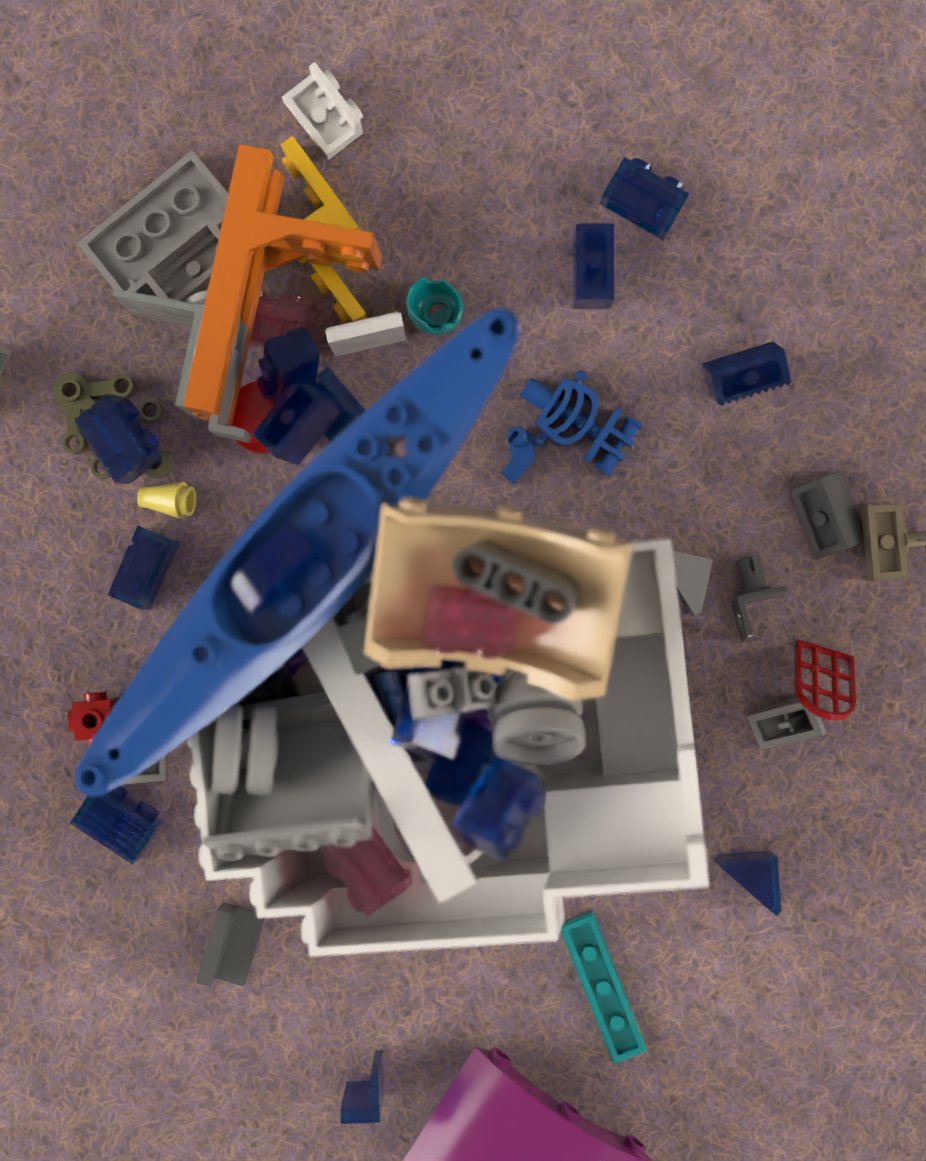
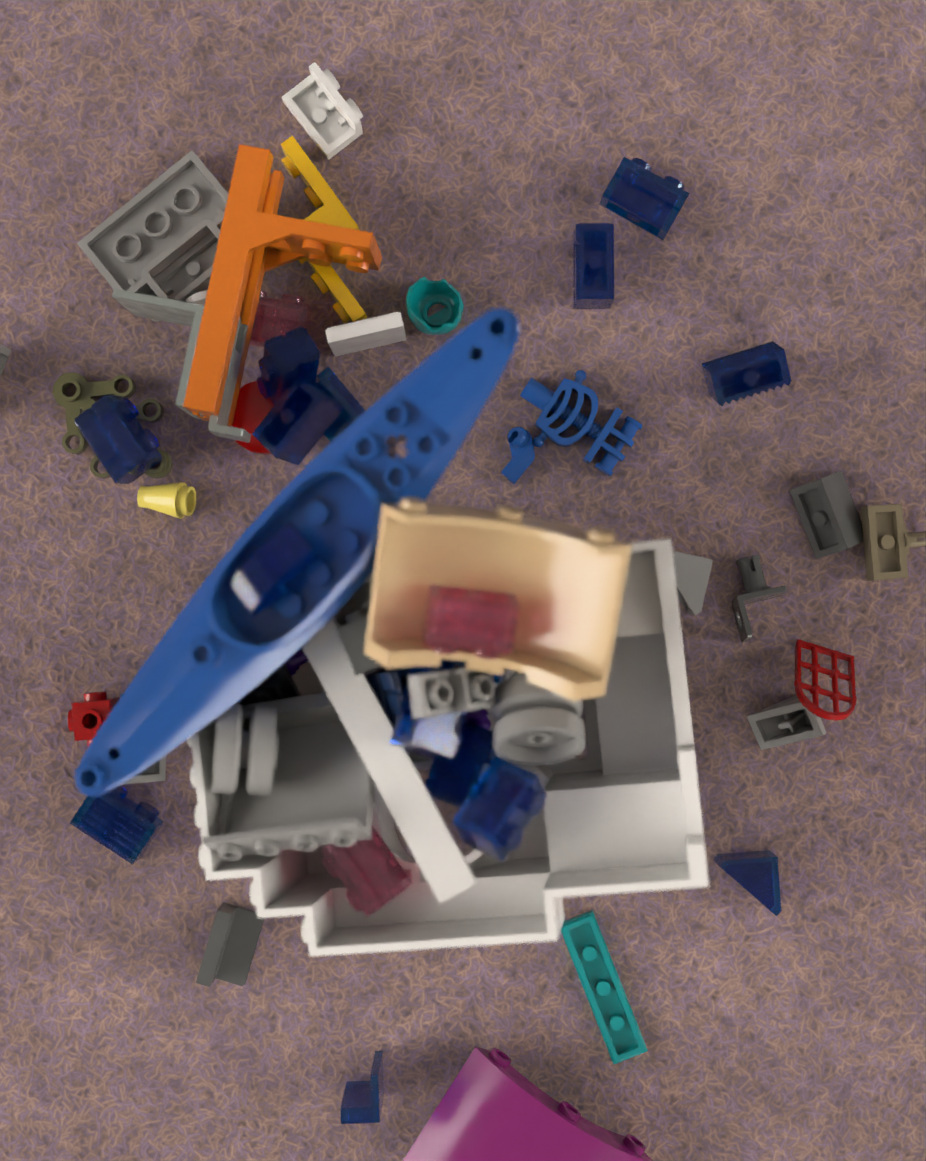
(143, 568): clear blue brick -> none
(496, 584): dark grey beam -> none

